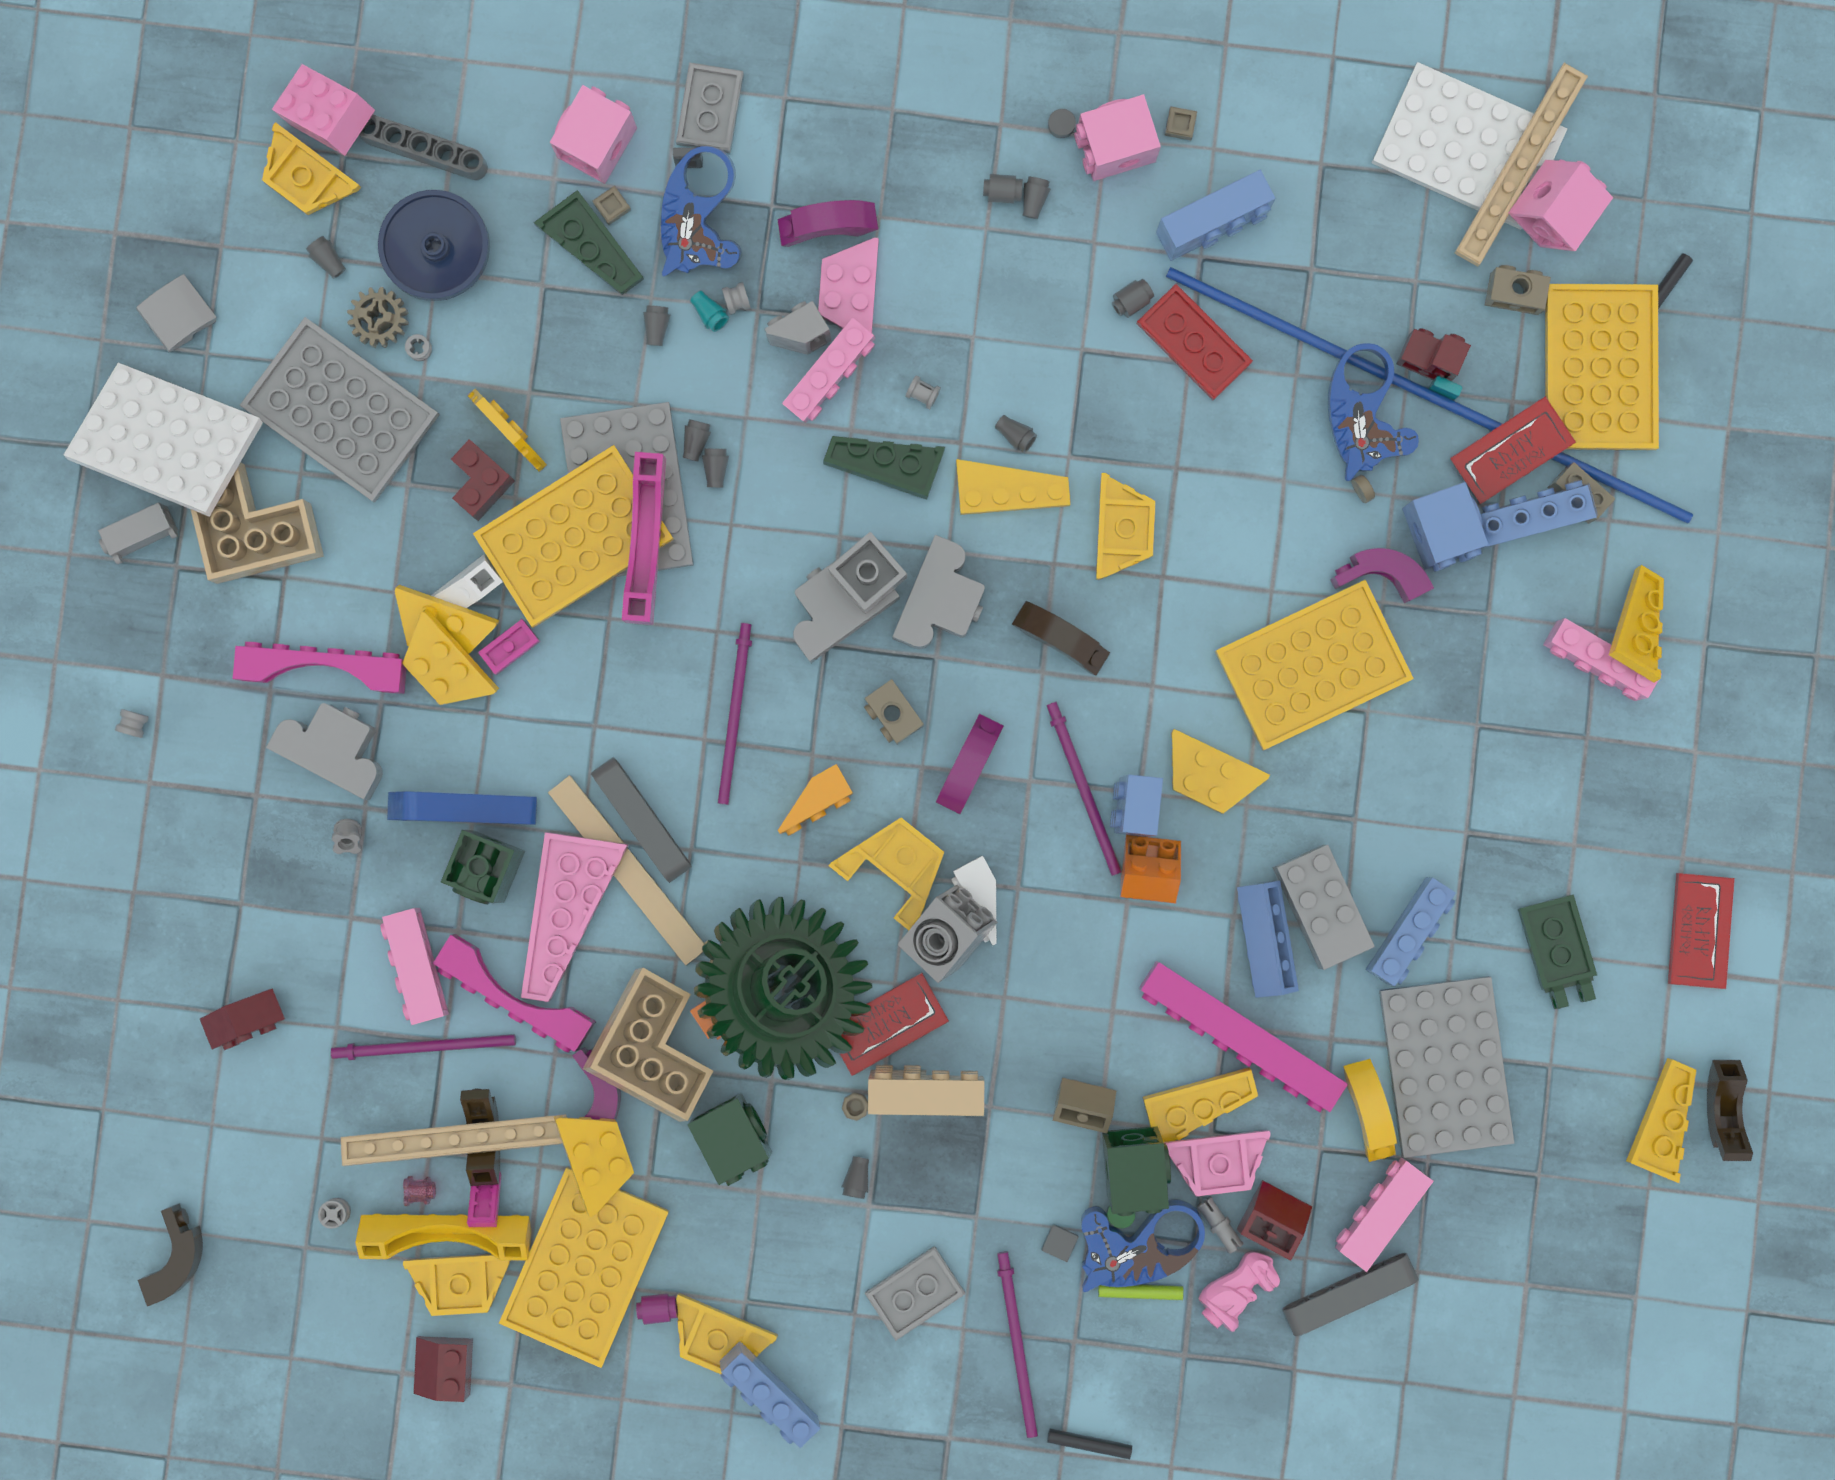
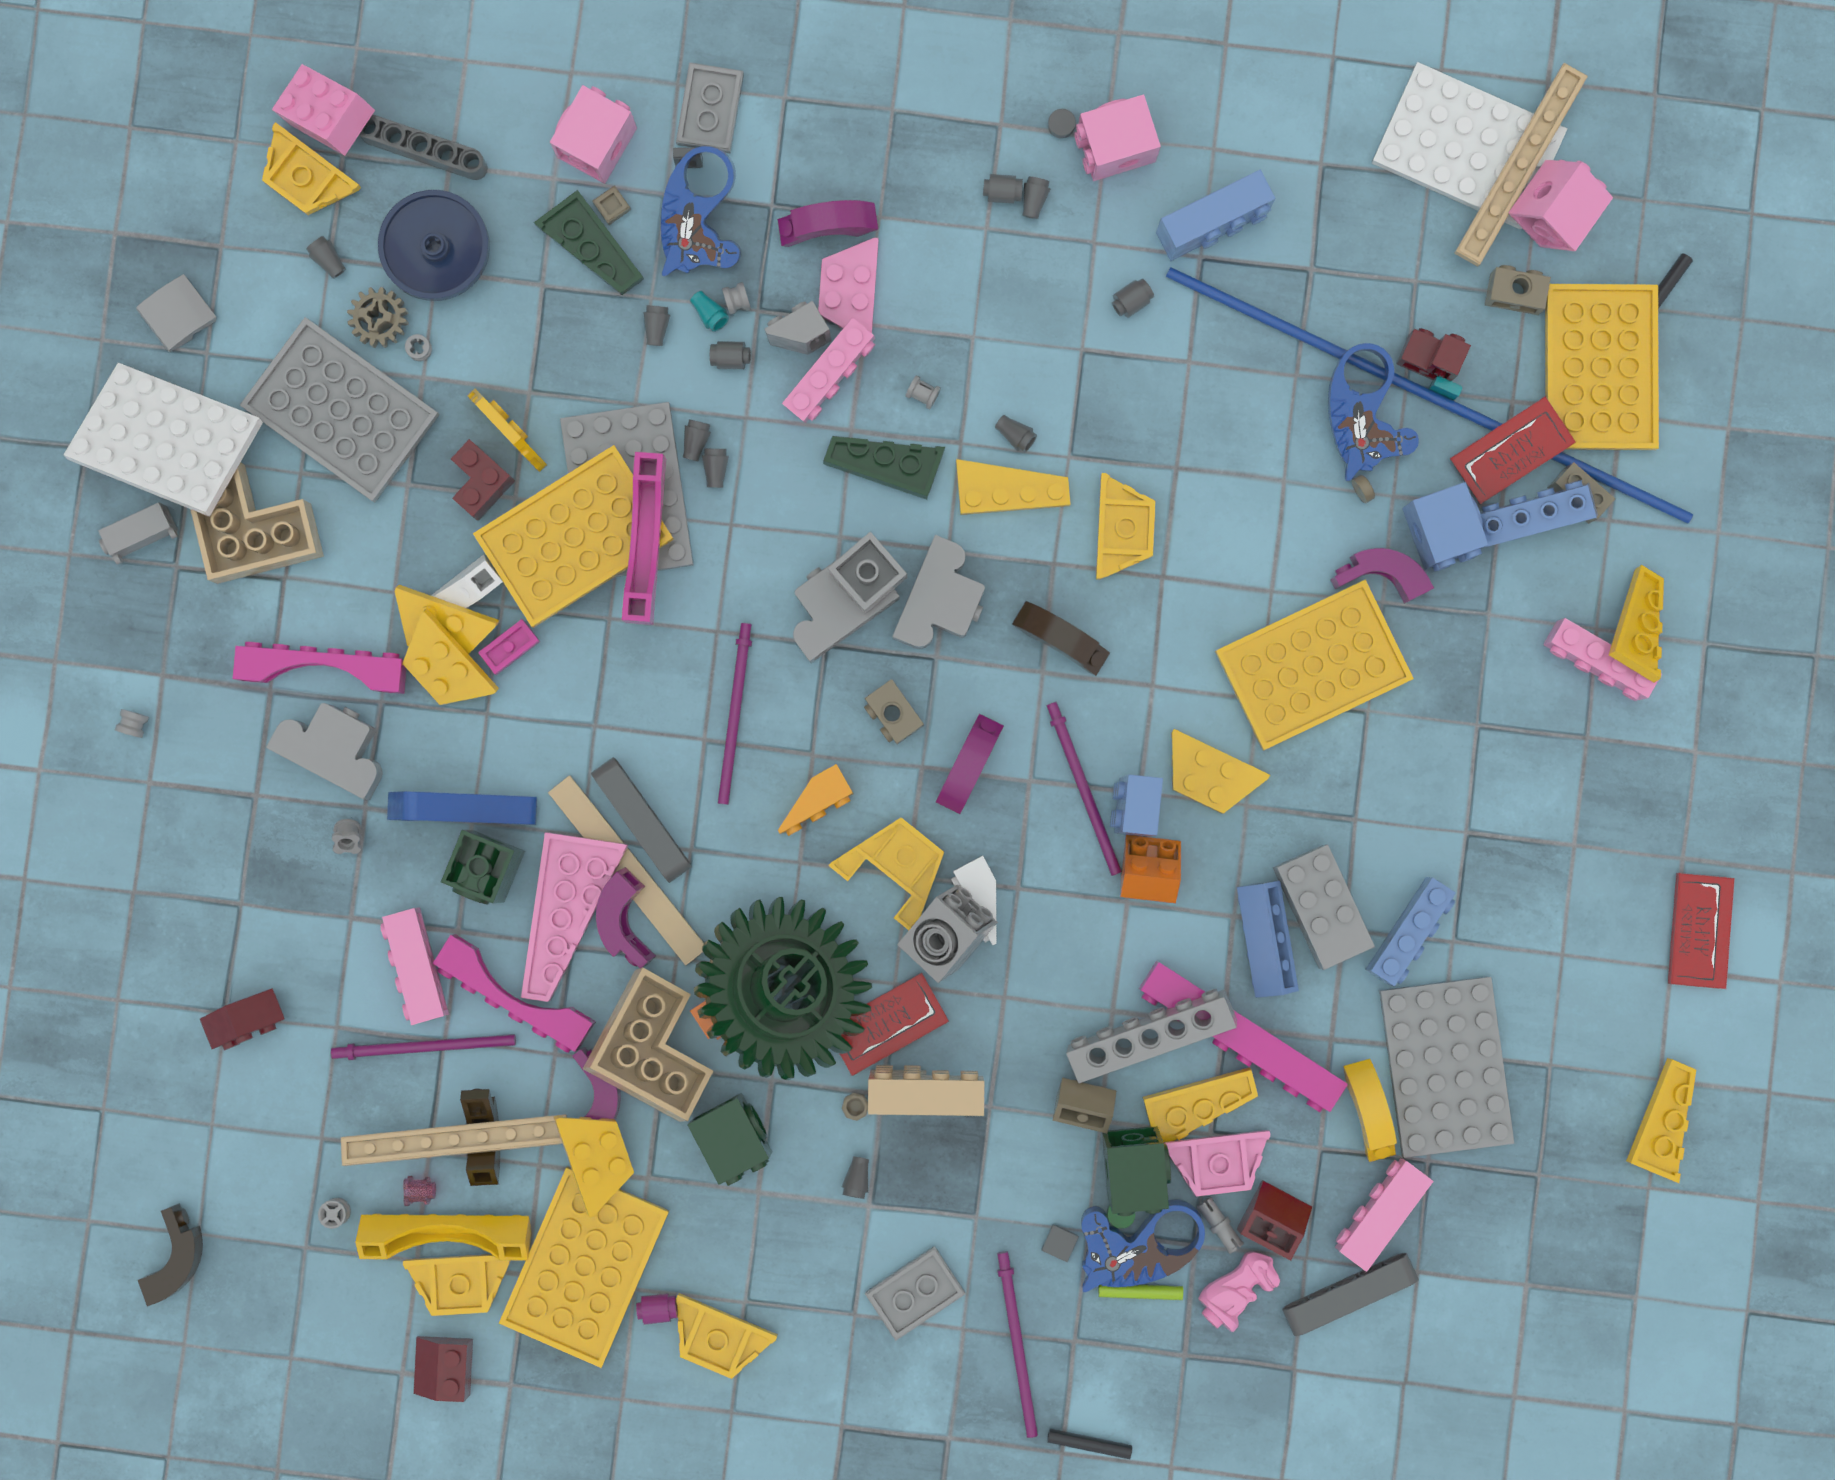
(484, 1205): dark pink plate -> none
(613, 919): none -> magenta arch
(729, 355): none -> dark grey brick
(769, 1394): medium blue brick -> none
(1088, 1066): none -> light grey brick
(1180, 123): dark tan tile -> none
(1194, 342): red tile -> none
(1559, 949): dark green tile -> none
(1724, 1110): dark brown arch -> none

